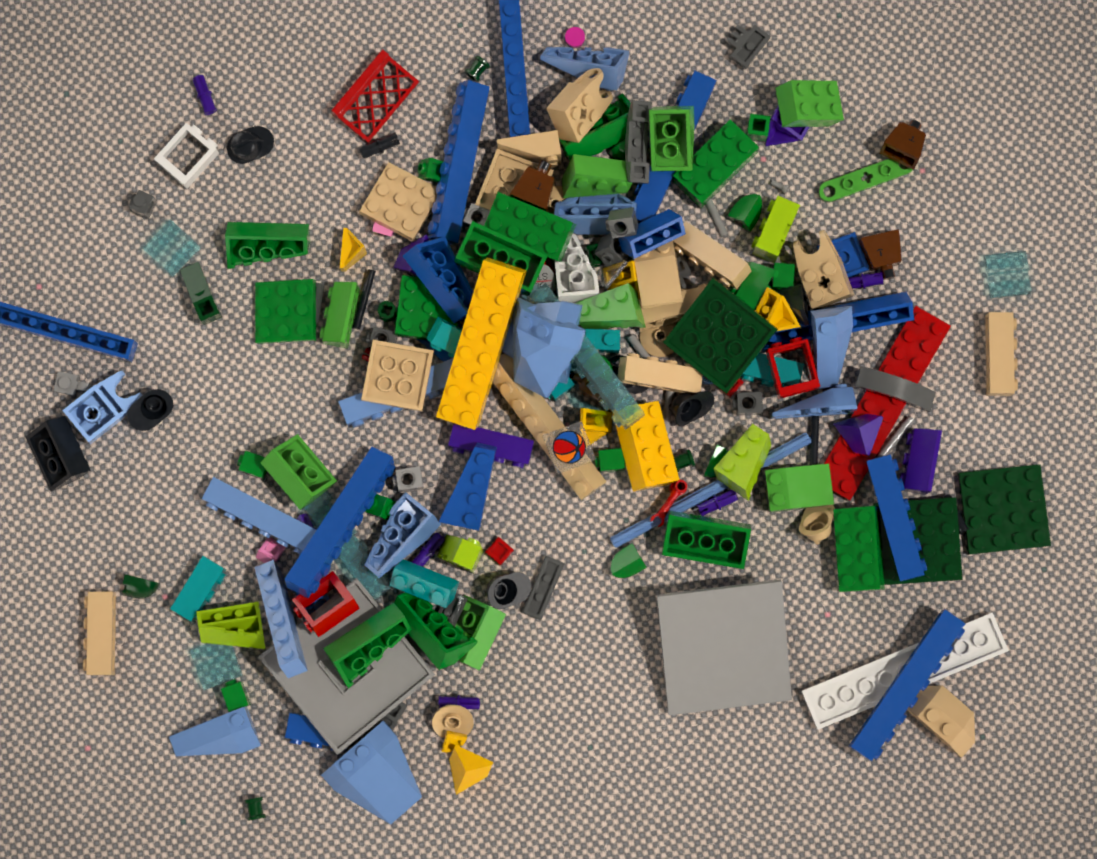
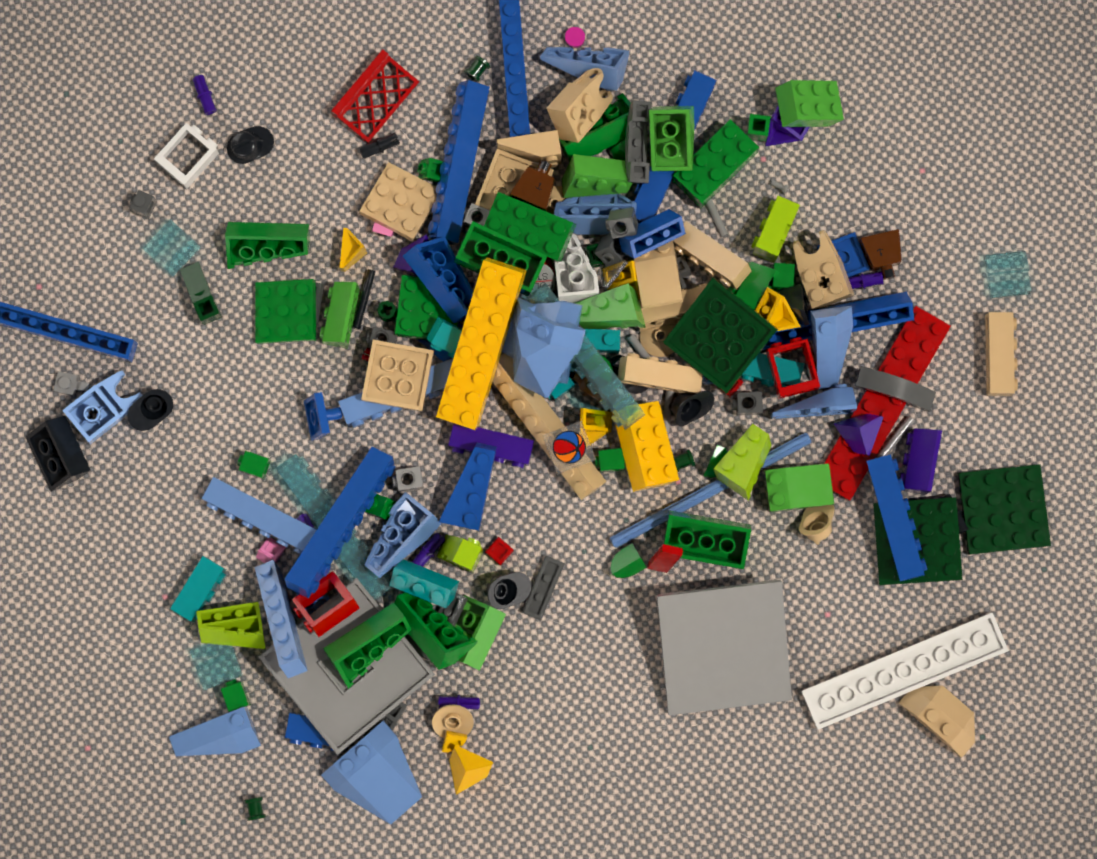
(100, 633): tan brick -> none
(138, 587): dark green brick -> none
(298, 471): bright green slope -> none
(318, 416): none -> blue tile
(665, 558): none -> red tile
(674, 493): red brick -> none
(717, 502): dark purple axle -> none
(747, 44): dark grey hinge -> none
(747, 211): green brick -> none
(814, 440): black bar -> none
(852, 183): bright green piece -> none
(859, 549): green brick -> none
(905, 144): reddish brown torso -> none
(907, 684): blue brick -> none

